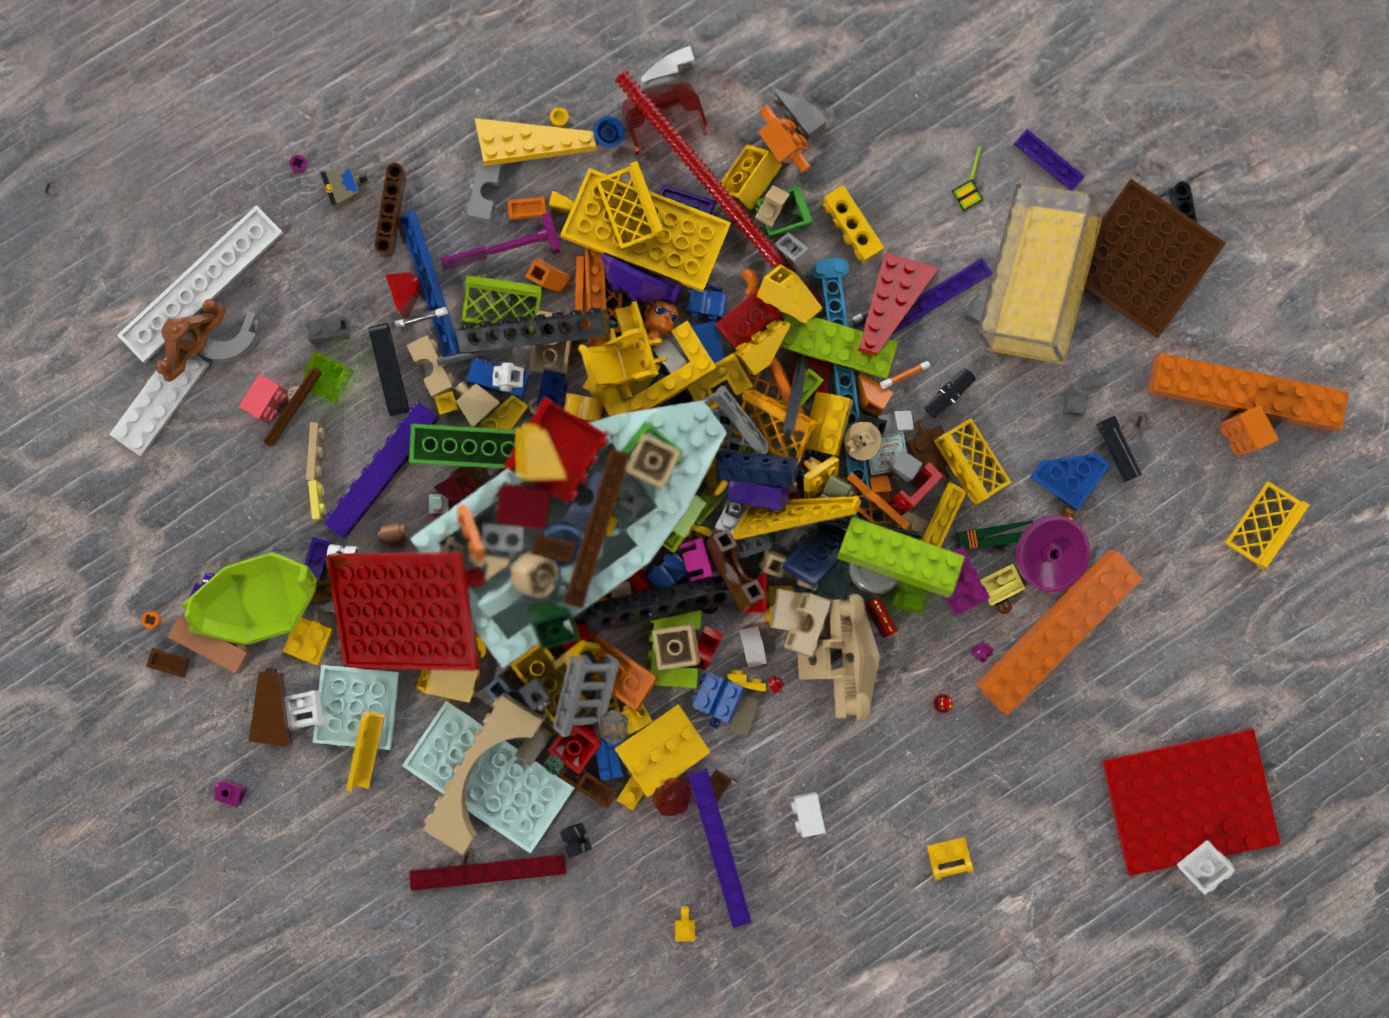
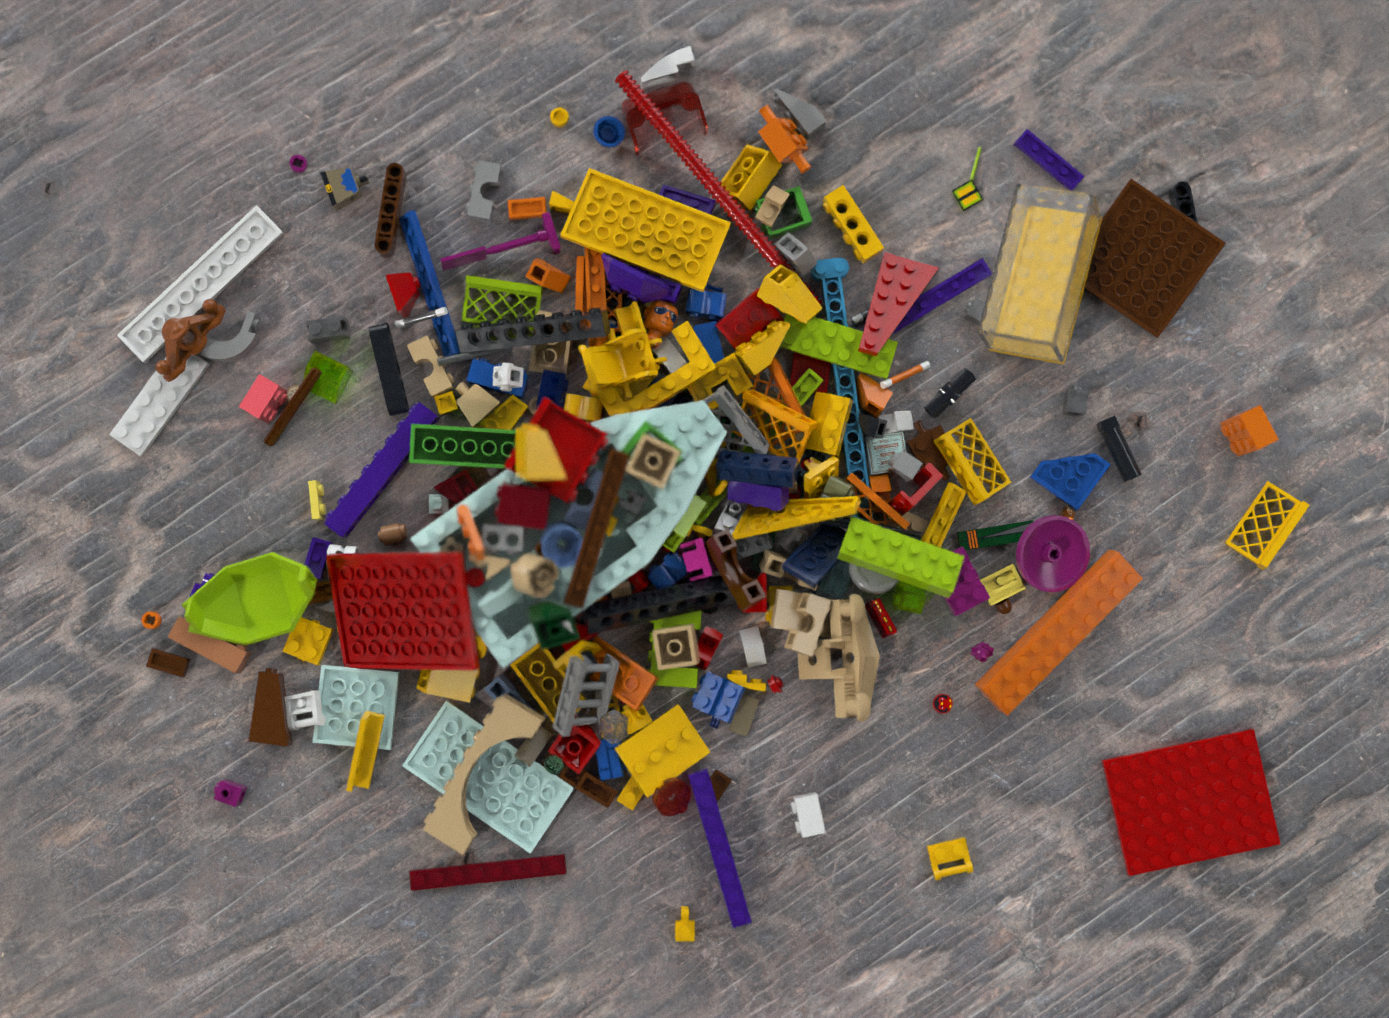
(315, 451): tan plate -> none
(516, 142): yellow wing -> none
(536, 694): flat silver brick -> none
(553, 548): reddish brown tile -> none
(575, 839): black wheel -> none
(646, 204): yellow fence -> none
(751, 279): orange arm -> none
(795, 395): black axle -> none
(870, 436): tan plate -> none
(1206, 867): white plate -> none
(1242, 390): orange brick -> none

